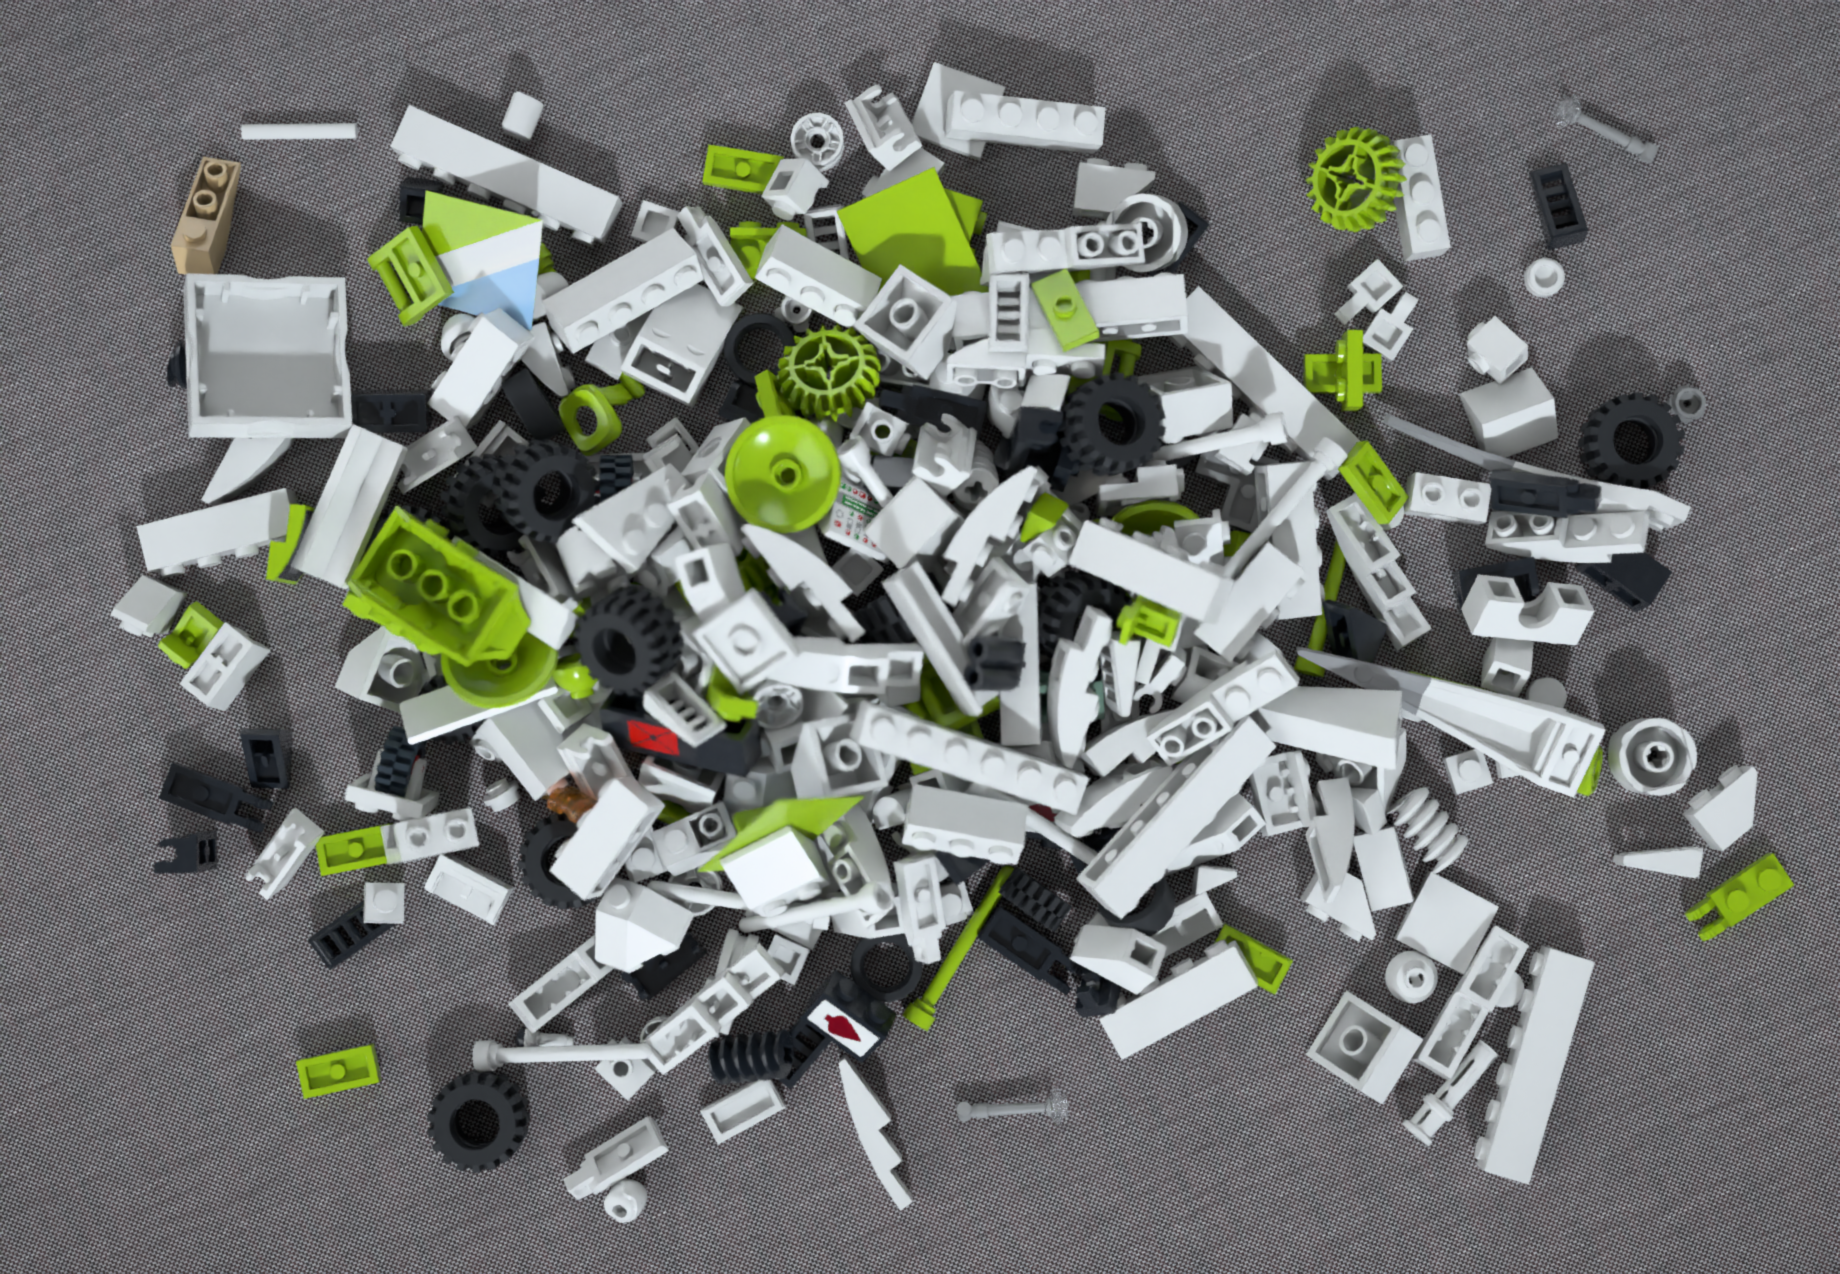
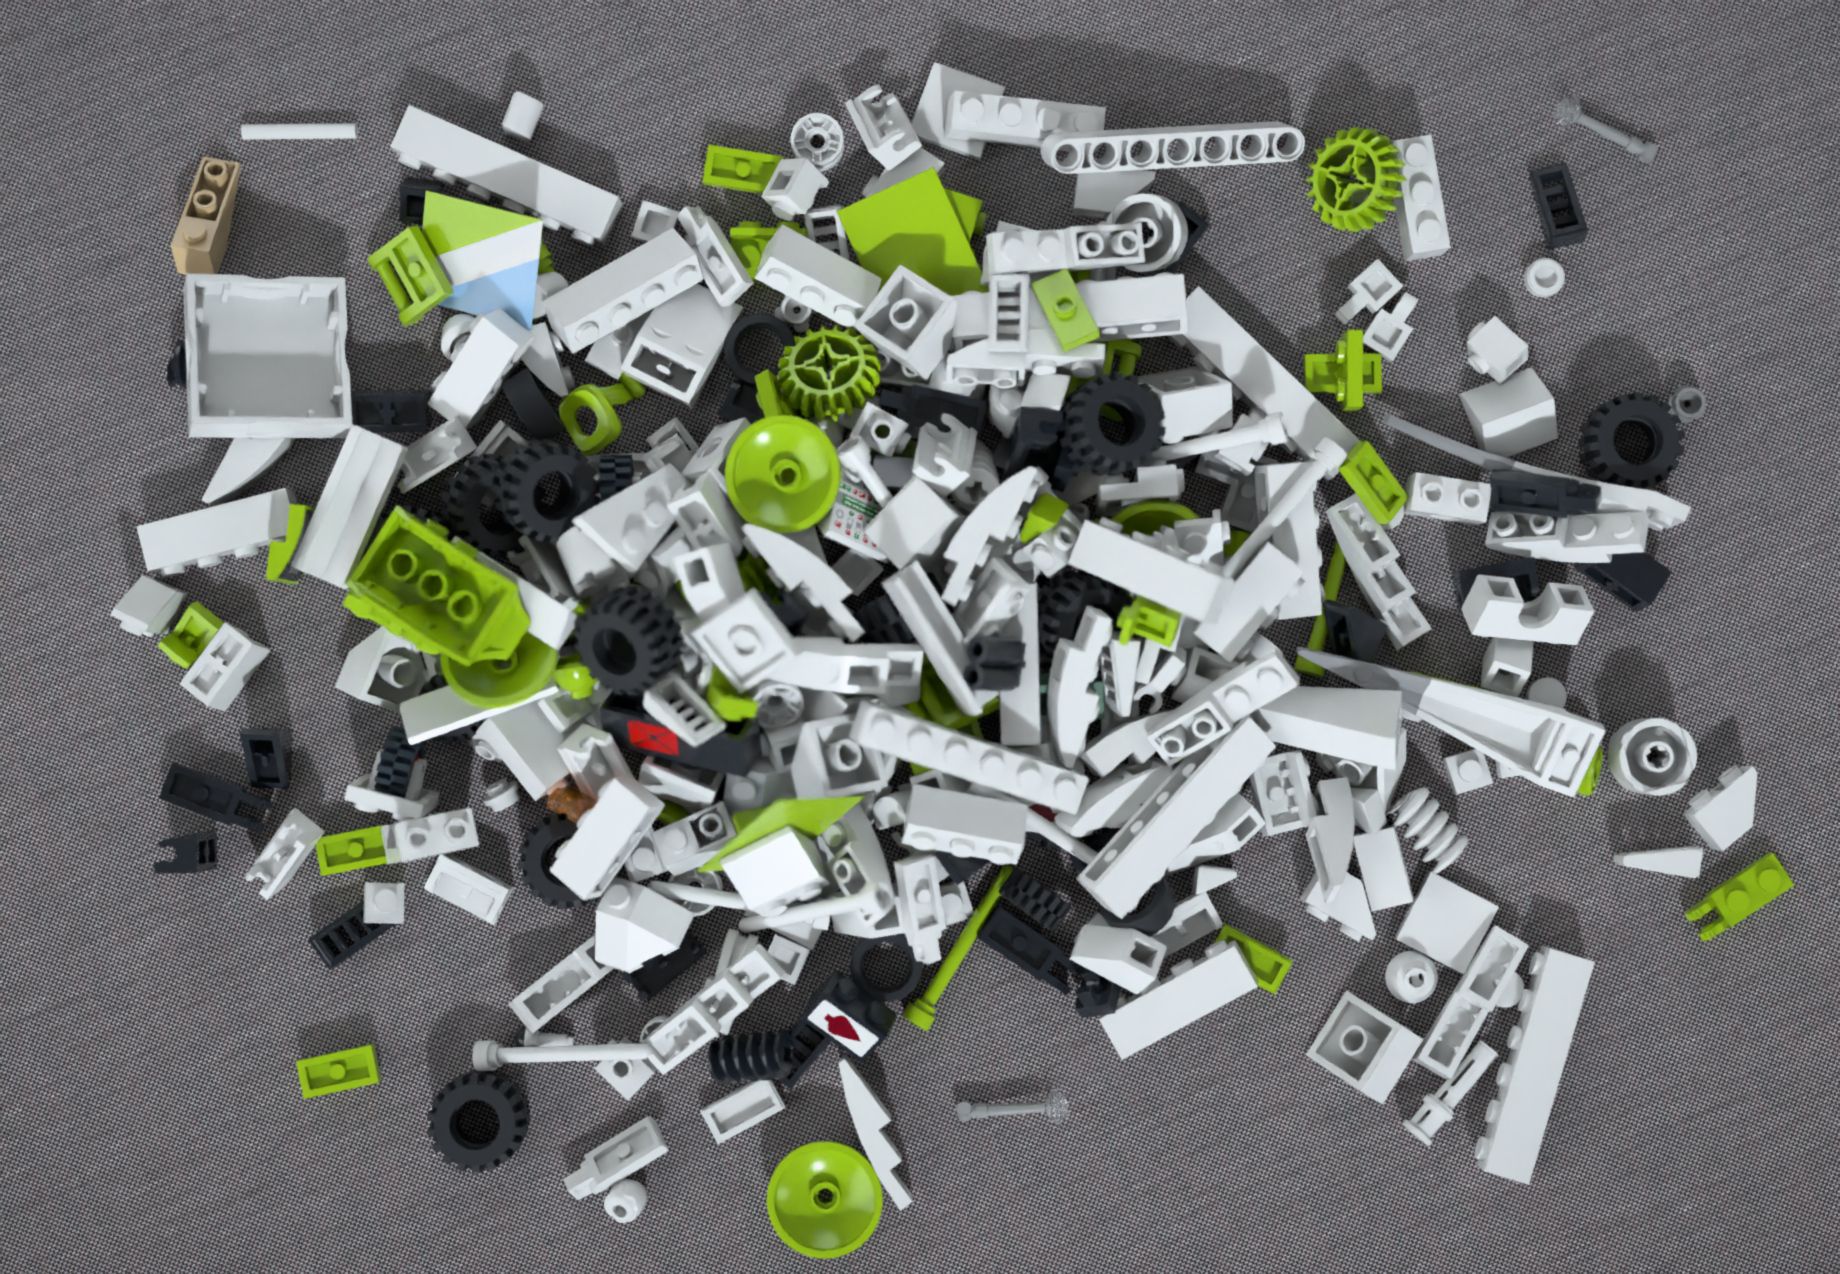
(821, 1226): none -> lime dish
(1190, 150): none -> white beam

